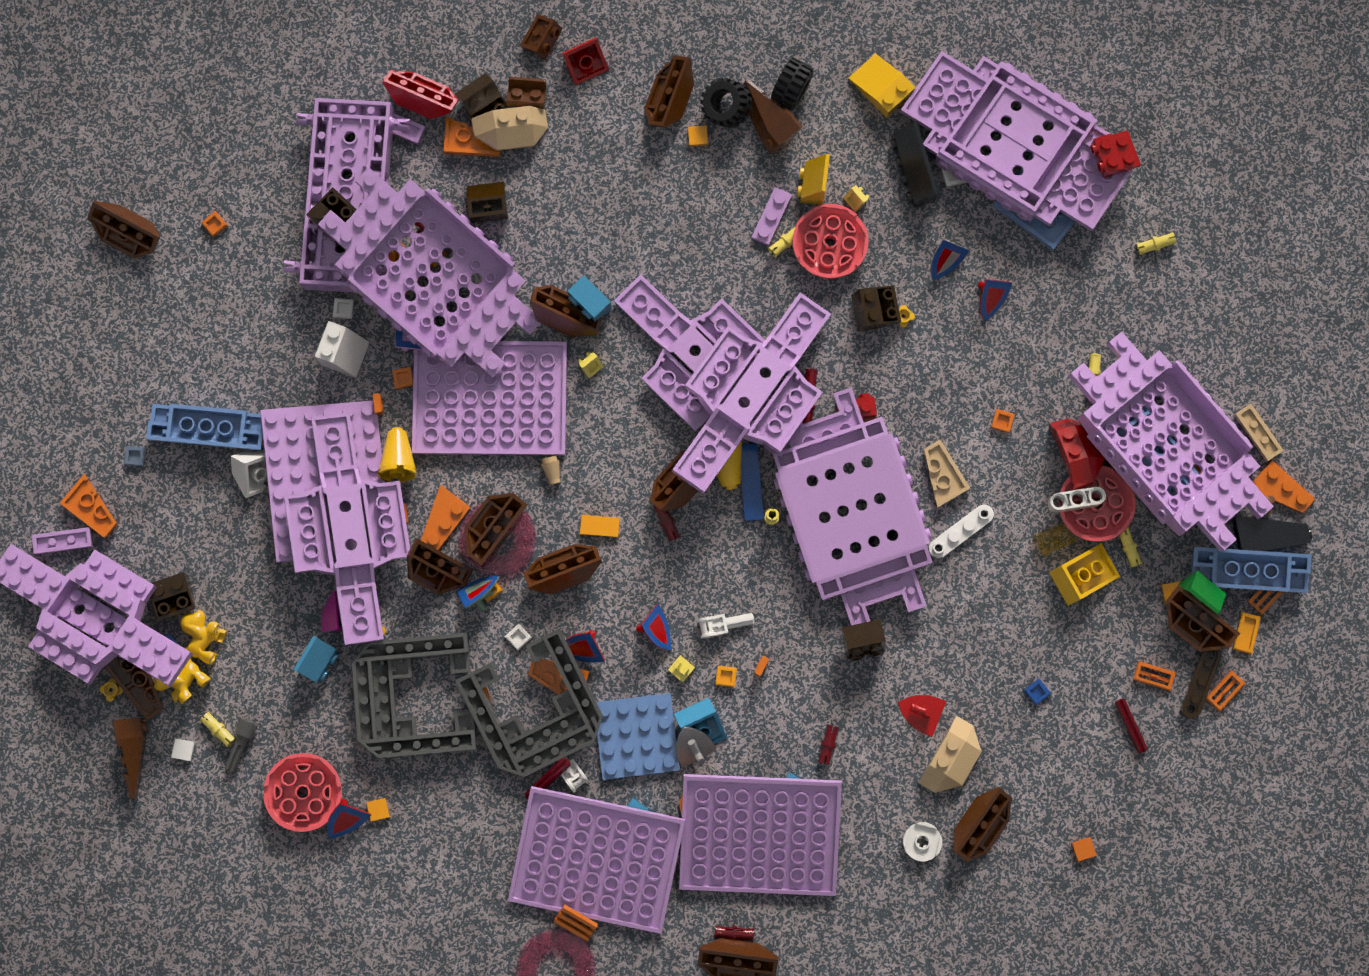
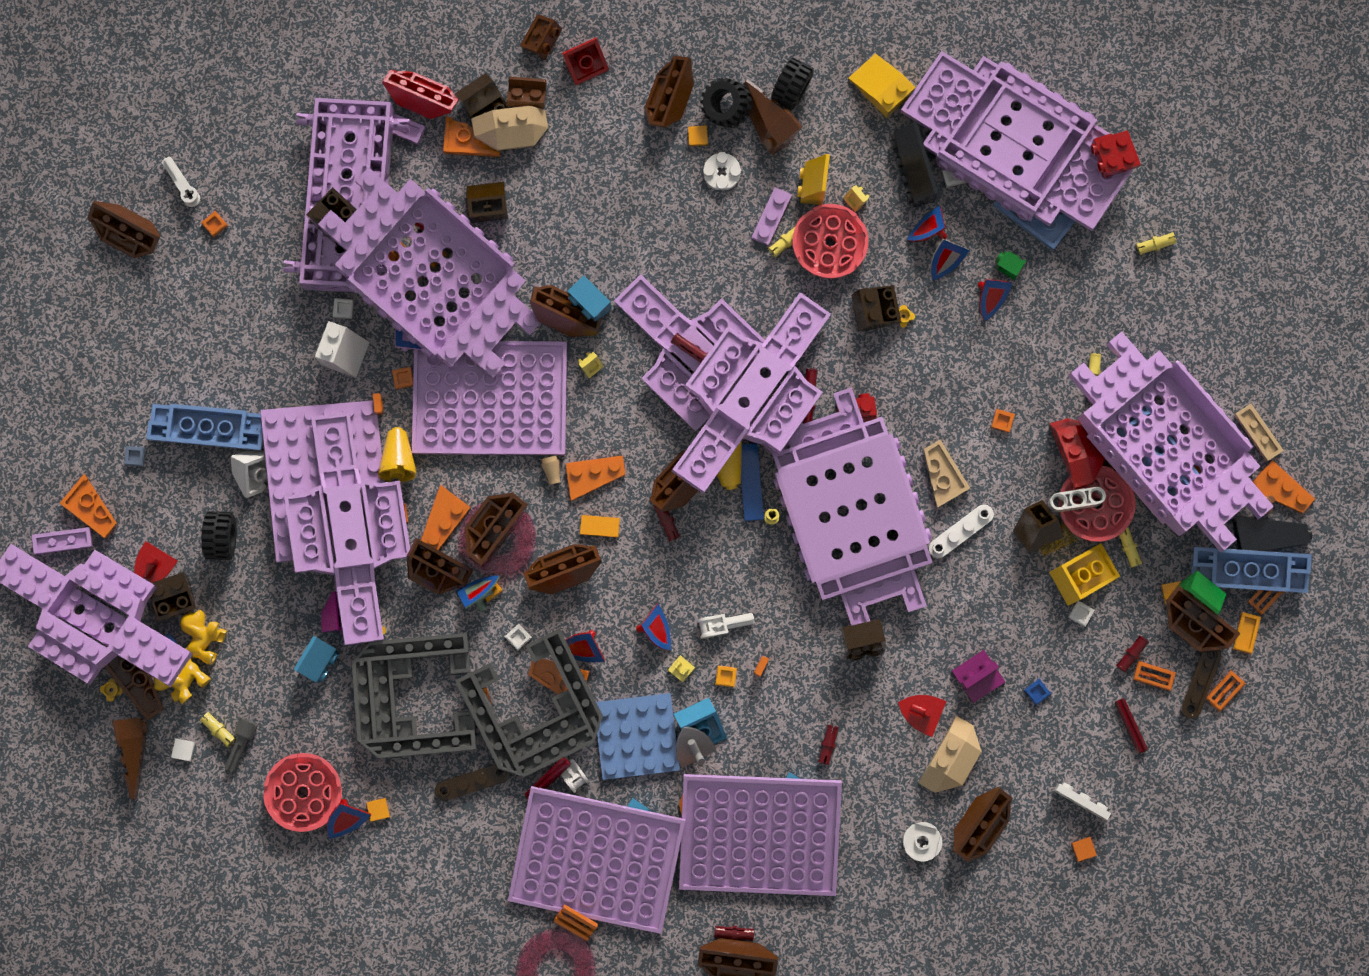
(153, 563): none -> red shield
(181, 183): none -> white connector
(218, 535): none -> black tyre
(470, 782): none -> dark brown plate
(592, 474): none -> orange wing
(688, 347): none -> dark red pin
(722, 161): none -> white plate
(929, 226): none -> shield
(978, 676): none -> magenta bracket
(1009, 264): none -> green window
(1037, 527): none -> dark brown slope
(1081, 613): none -> white tile
(1082, 800): none -> white plate
(1132, 653): none -> dark red pin

